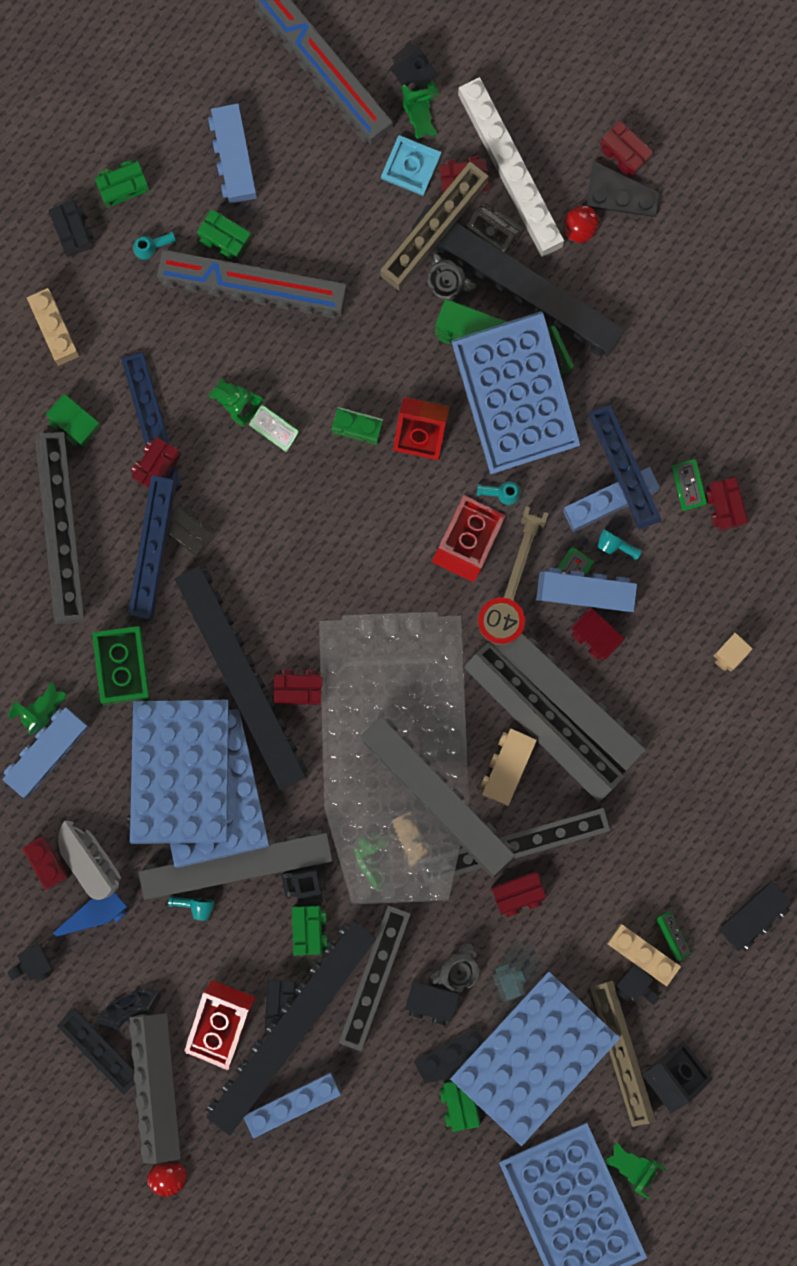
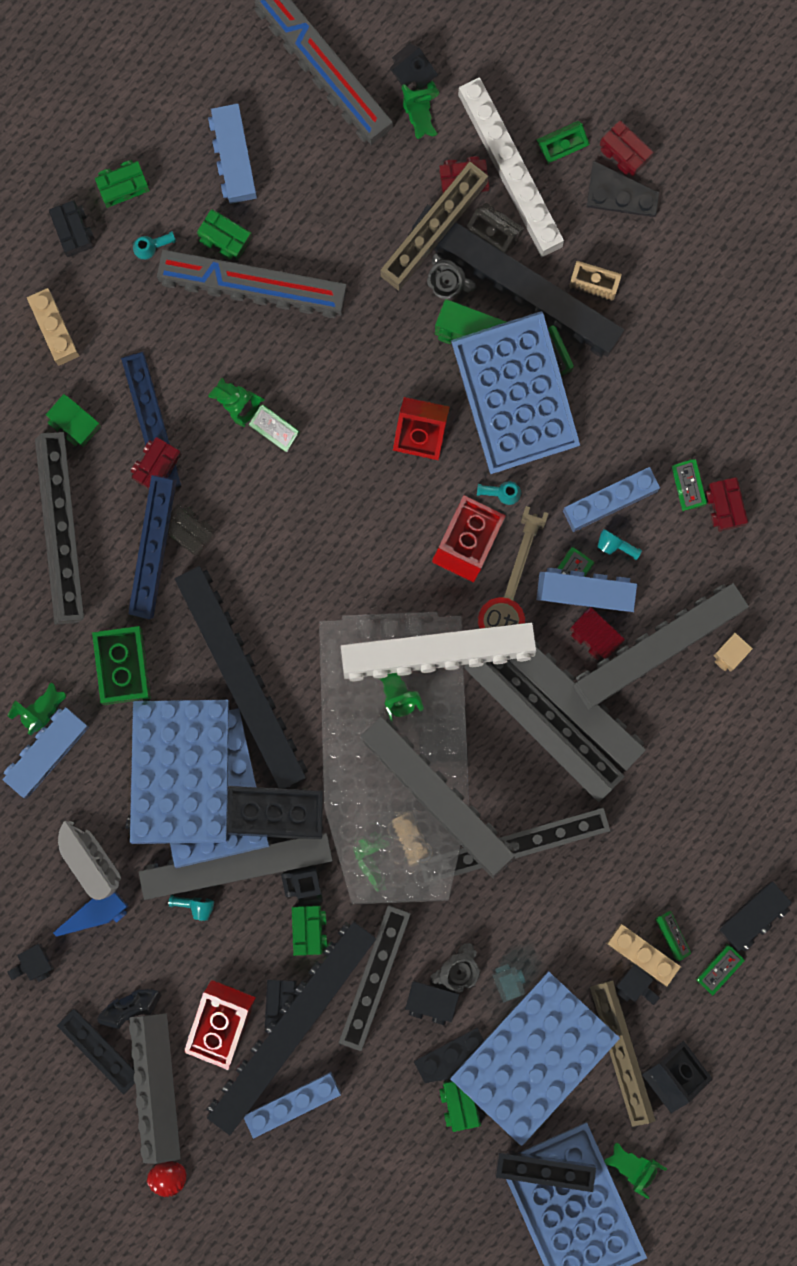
(45, 863): dark red brick -> none
(274, 812): none -> black tile
(297, 688): dark red brick -> none
(357, 426): green brick -> none
(398, 699): none -> green hair
(411, 165): medium azure tile -> none
(438, 651): none -> white brick
(507, 766): tan brick -> none
(518, 893): dark red brick -> none
(545, 1171): none -> black brick
(563, 141): none -> green slope
(581, 224): red hair -> none
(595, 280): none -> tan brick
(624, 467): dark blue plate -> none
(660, 646): none -> dark grey brick
(720, 969): none -> slope

